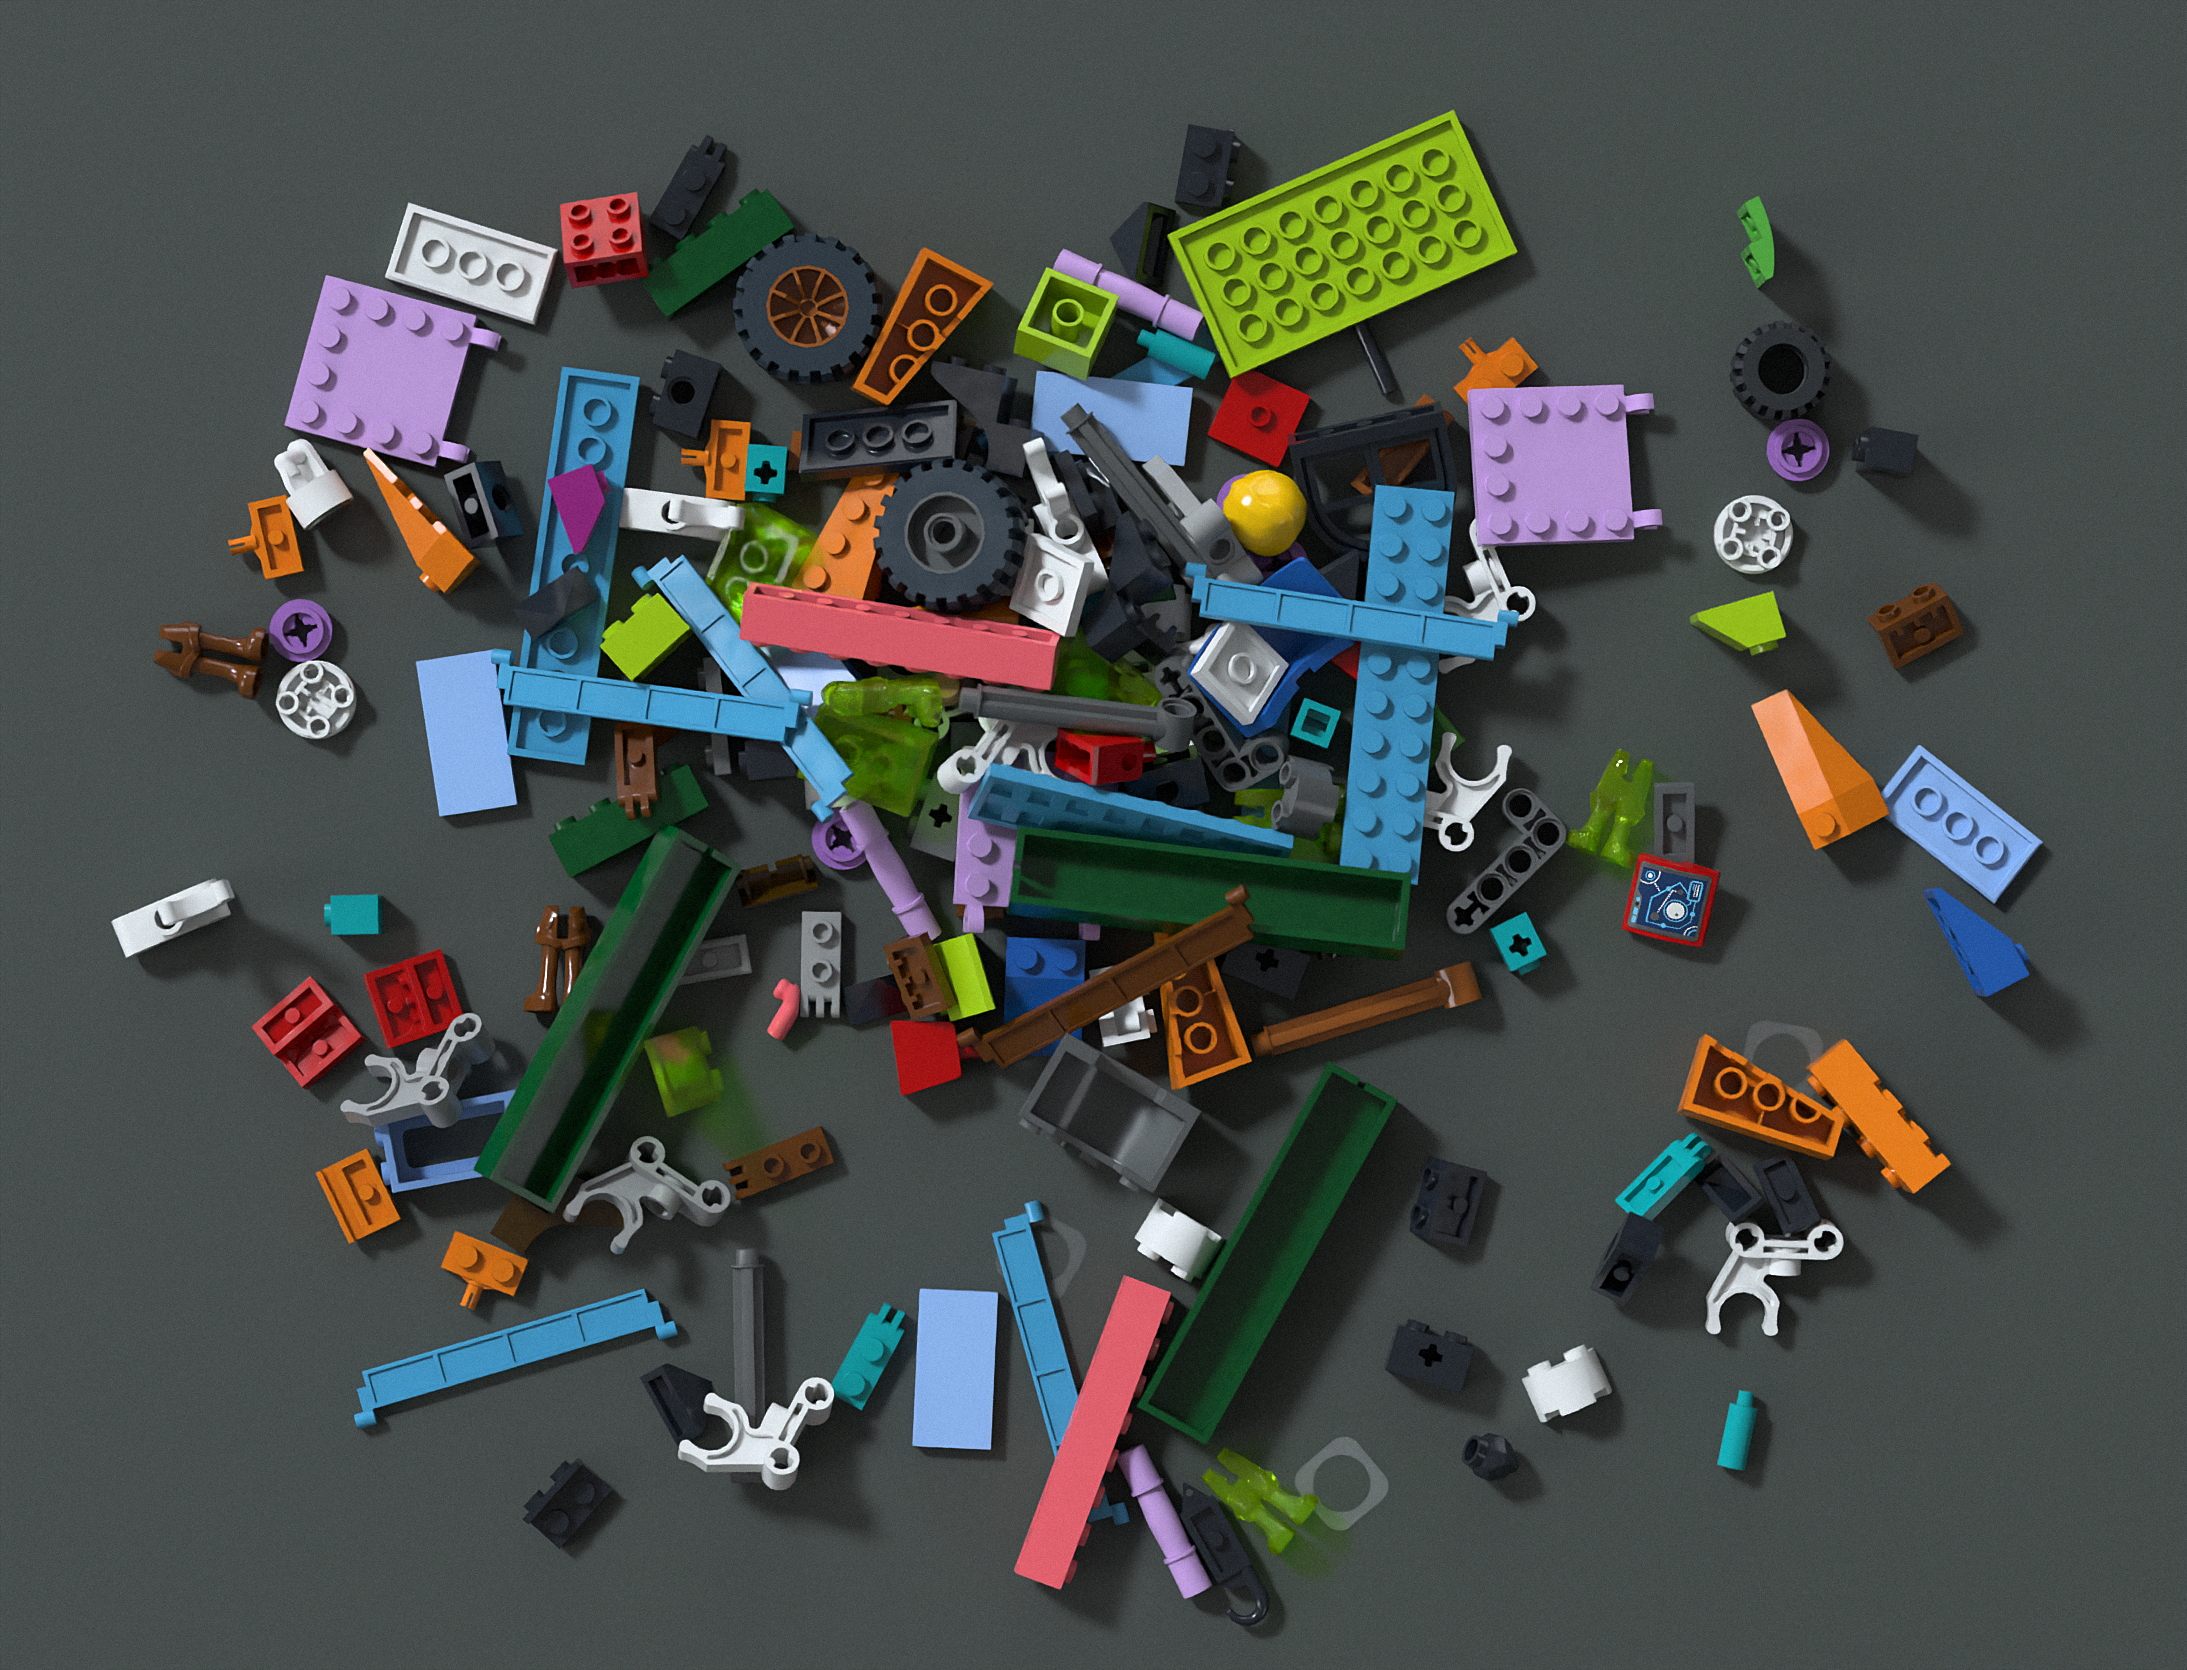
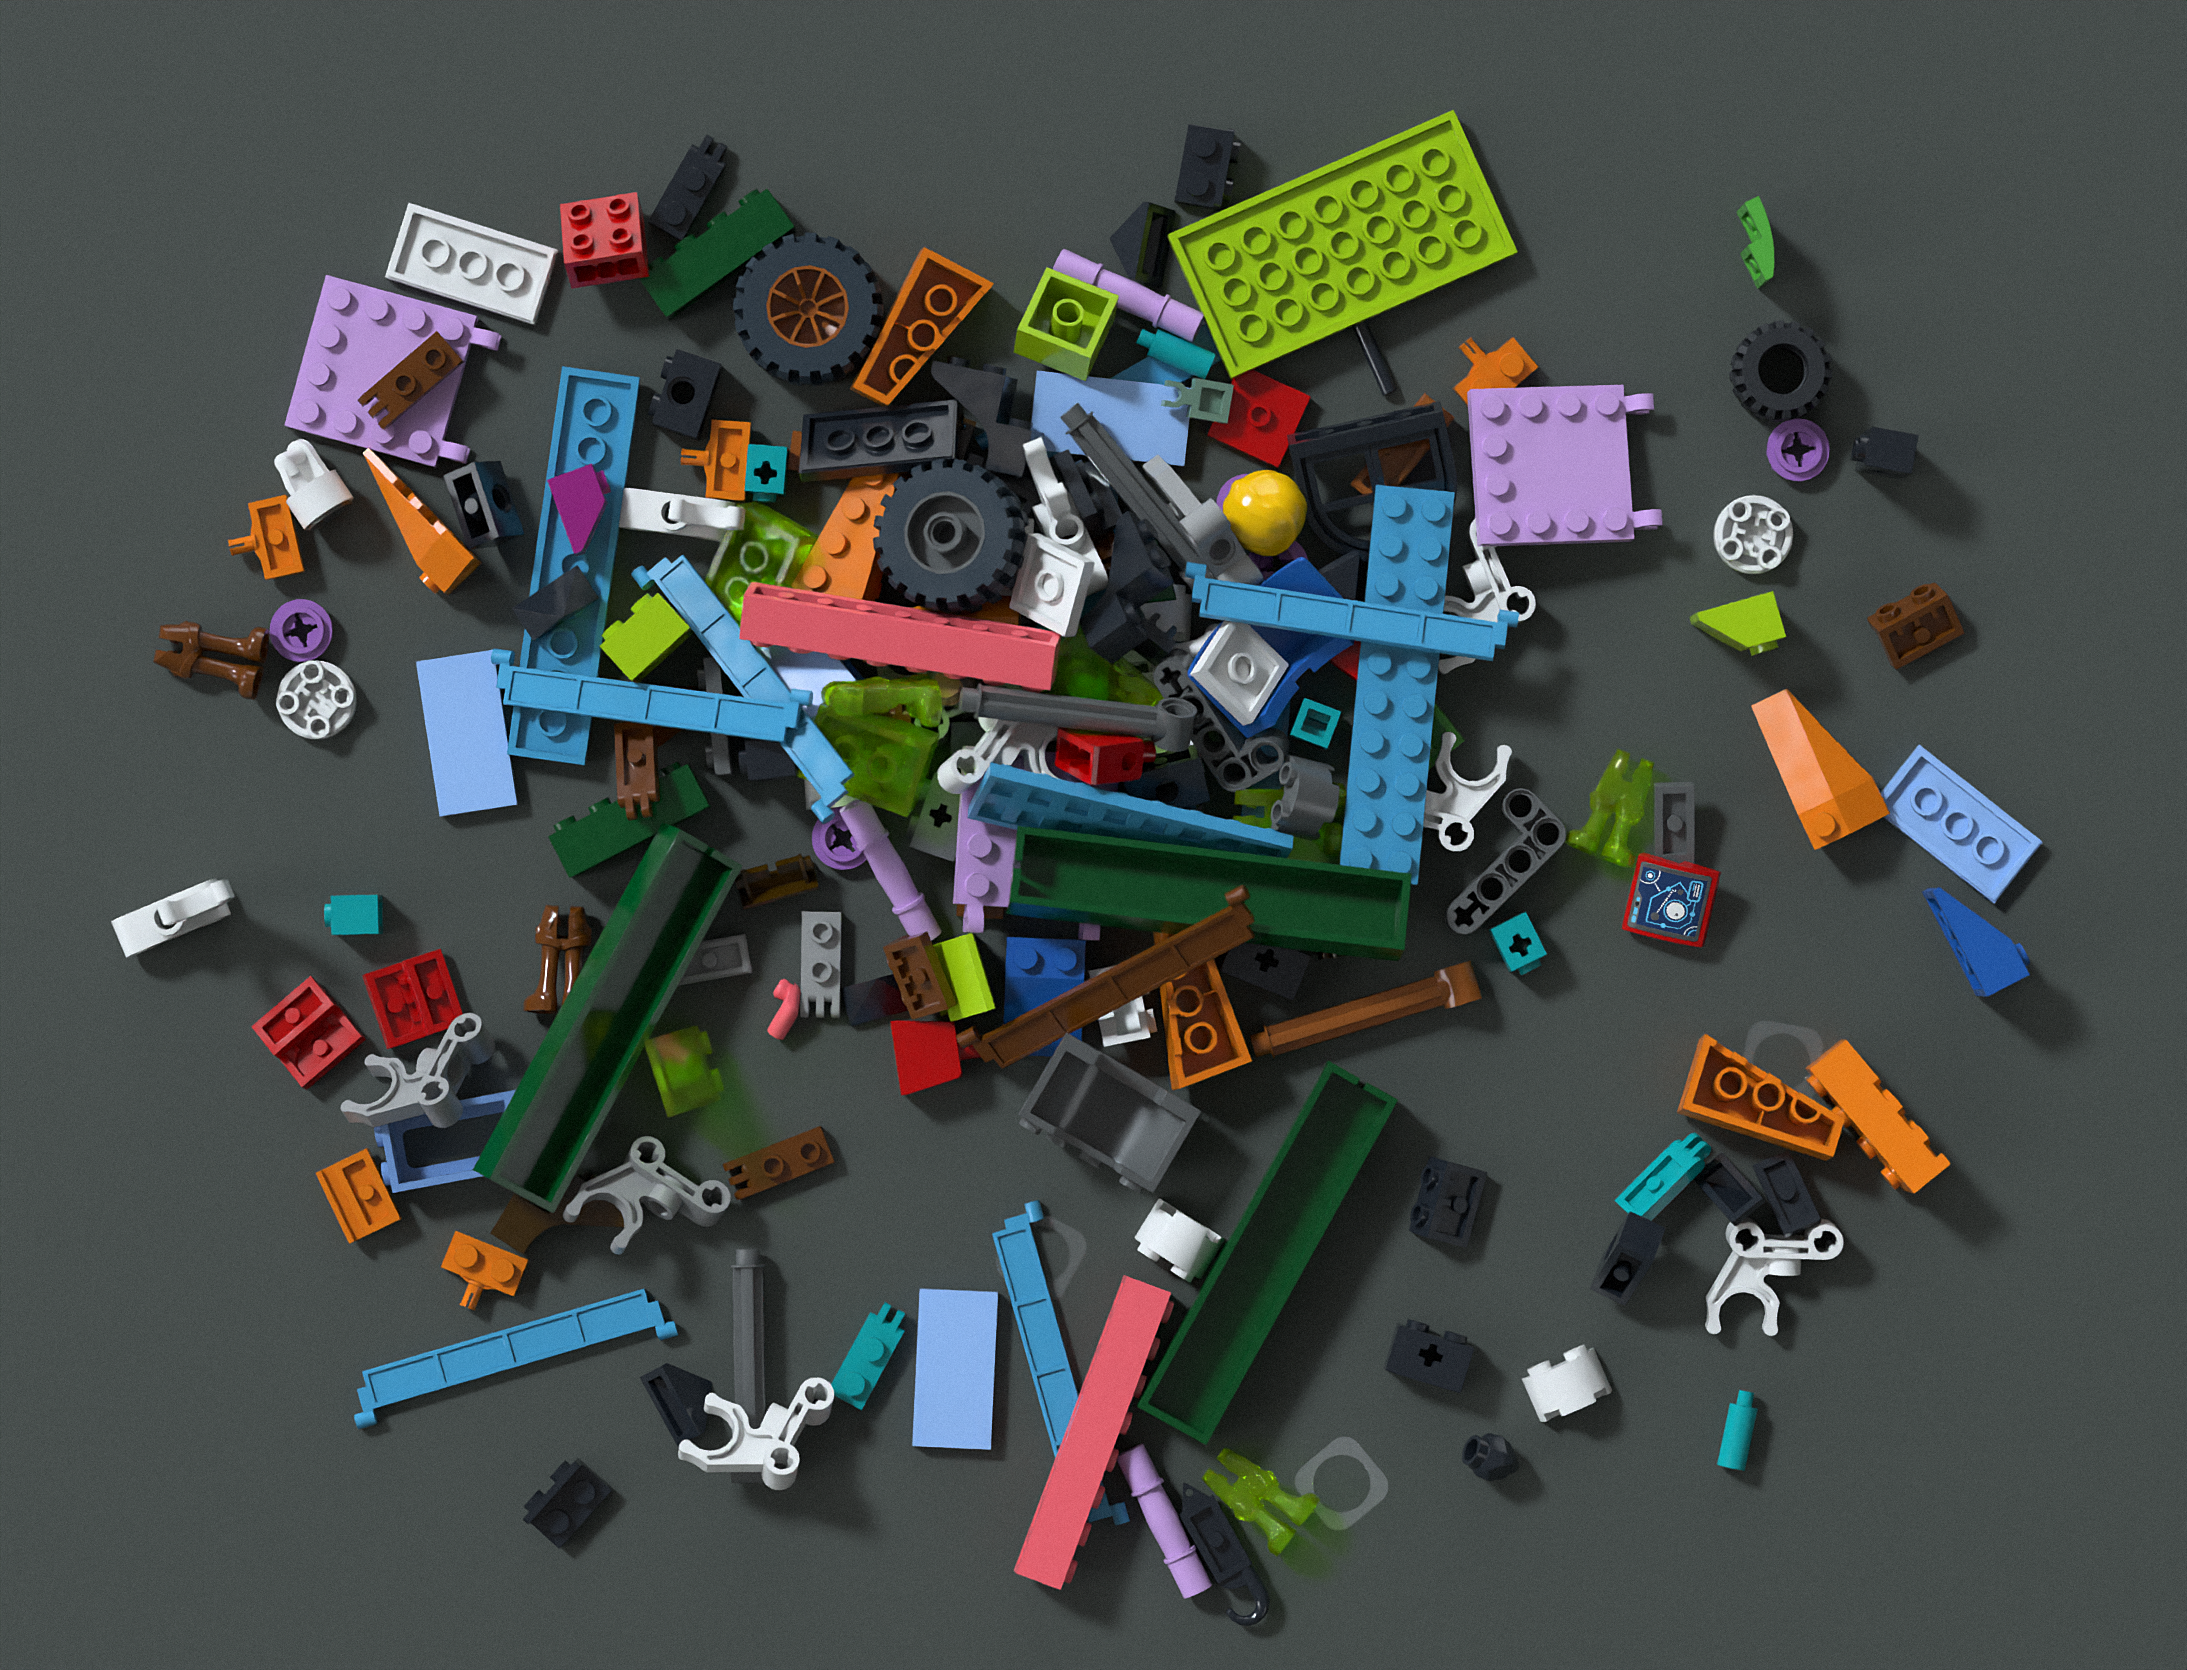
(411, 379): none -> reddish brown hinge
(1205, 399): none -> sand green plate

